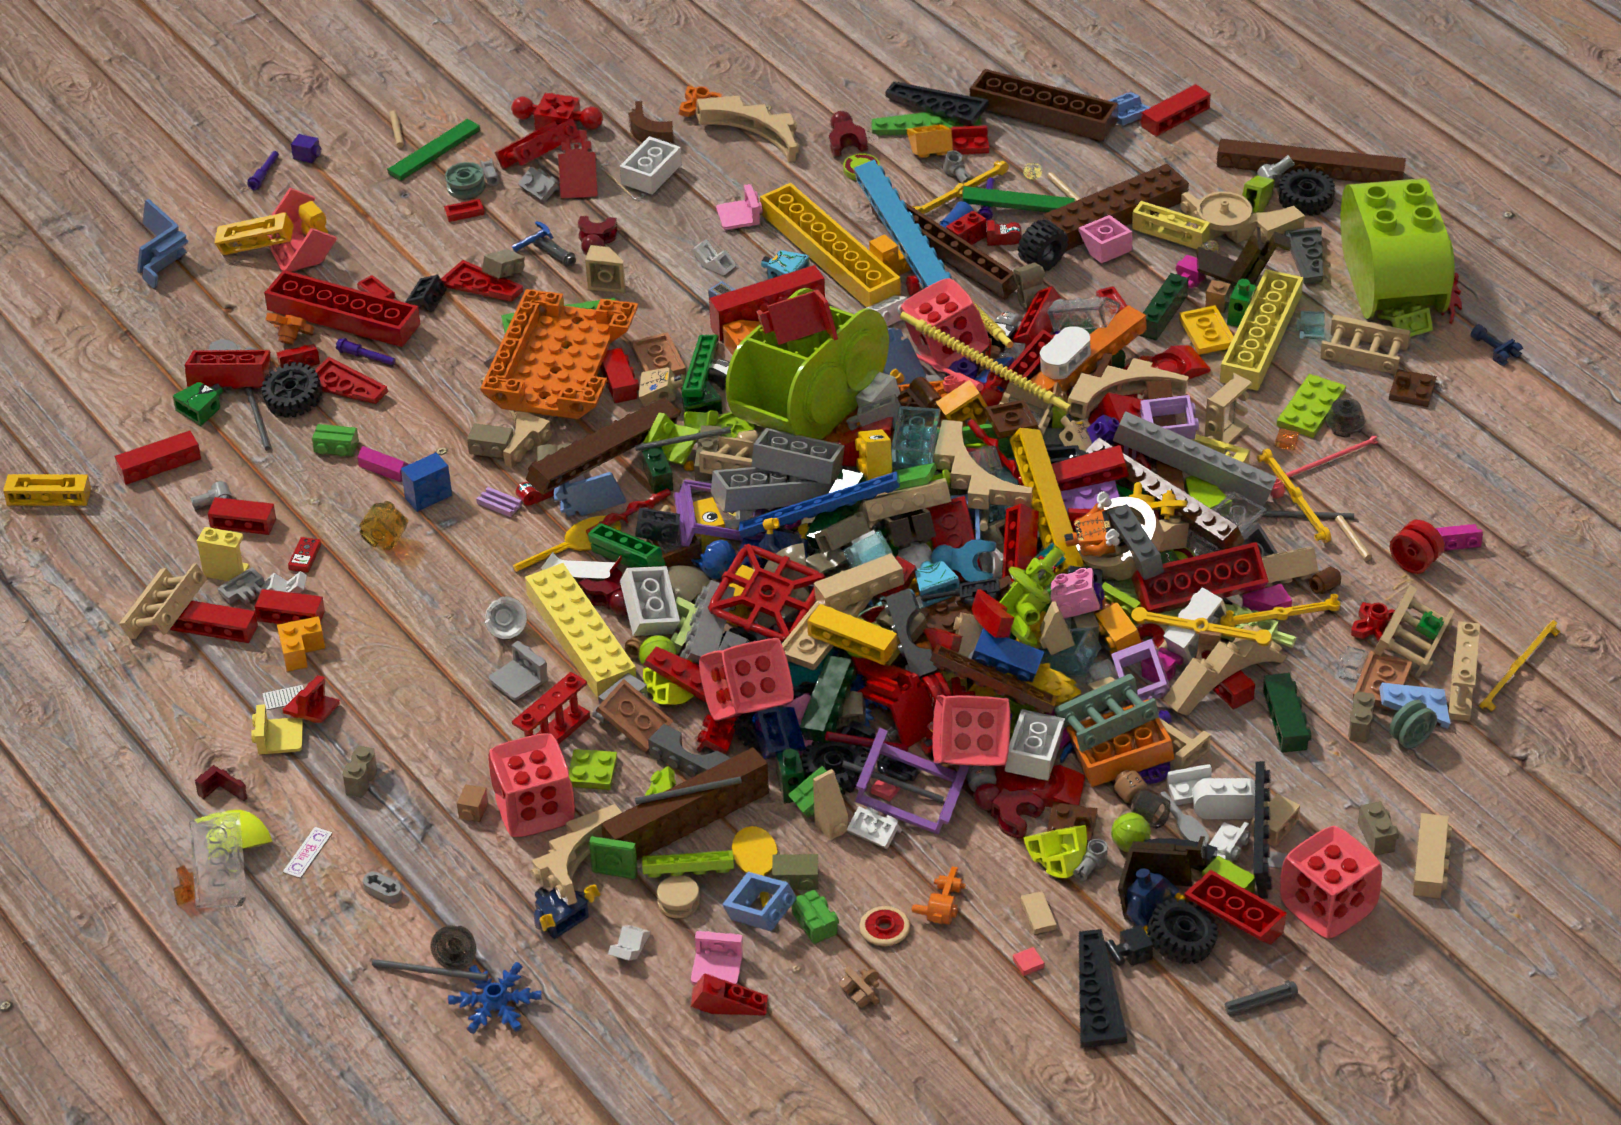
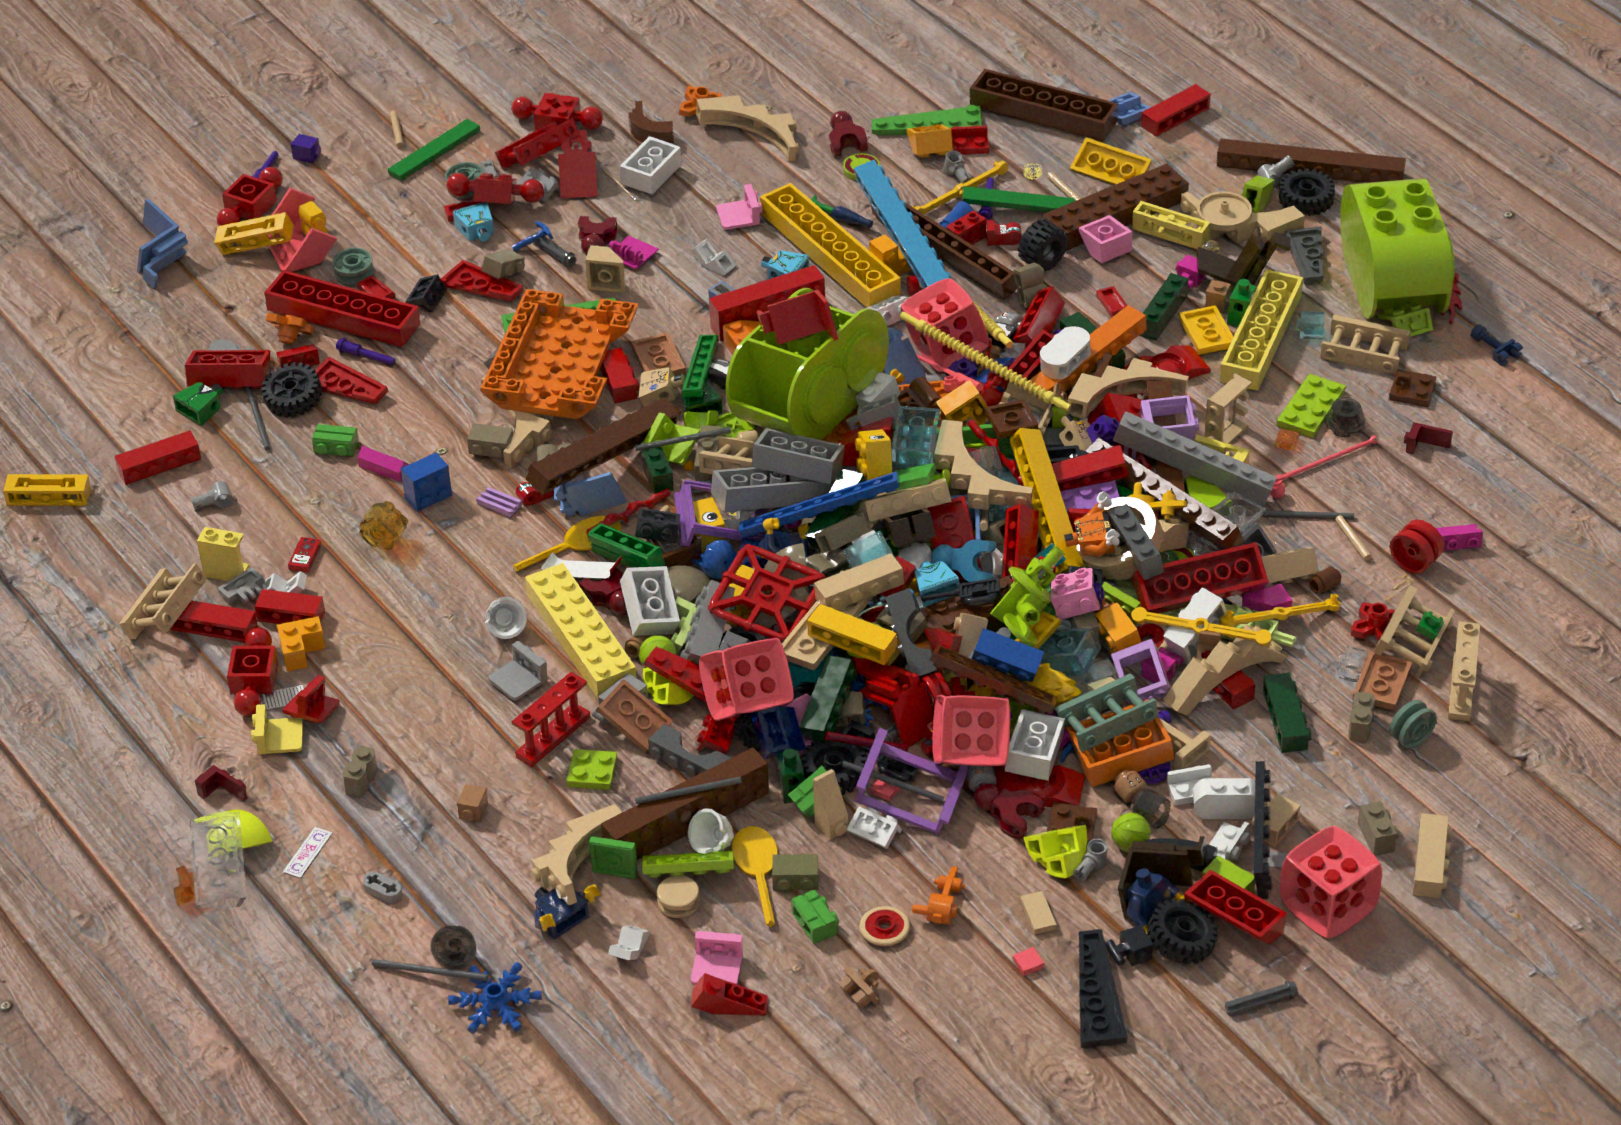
(242, 516): red brick -> none
(250, 196): none -> red brick
(252, 671): none -> red brick
(352, 266): none -> sand green wheel
(474, 222): none -> medium azure torso
(495, 189): none -> red brick
(531, 785): coral piece -> none
(633, 251): none -> dark pink hinge
(661, 781): lime wing -> none
(709, 831): none -> white helmet
(739, 901): medium blue window -> none
(843, 214): none -> dark blue piece
(942, 103): black wing -> none
(992, 615): red slope -> none
(1055, 631): tan slope -> none
(1082, 313): clear slope -> none
(1108, 162): none -> yellow slope
(1188, 826): light grey piece -> none
(1296, 496): yellow piece -> none
(1398, 695): light blue wing -> none
(1428, 435): none -> dark red bracket
(1487, 701): yellow piece -> none

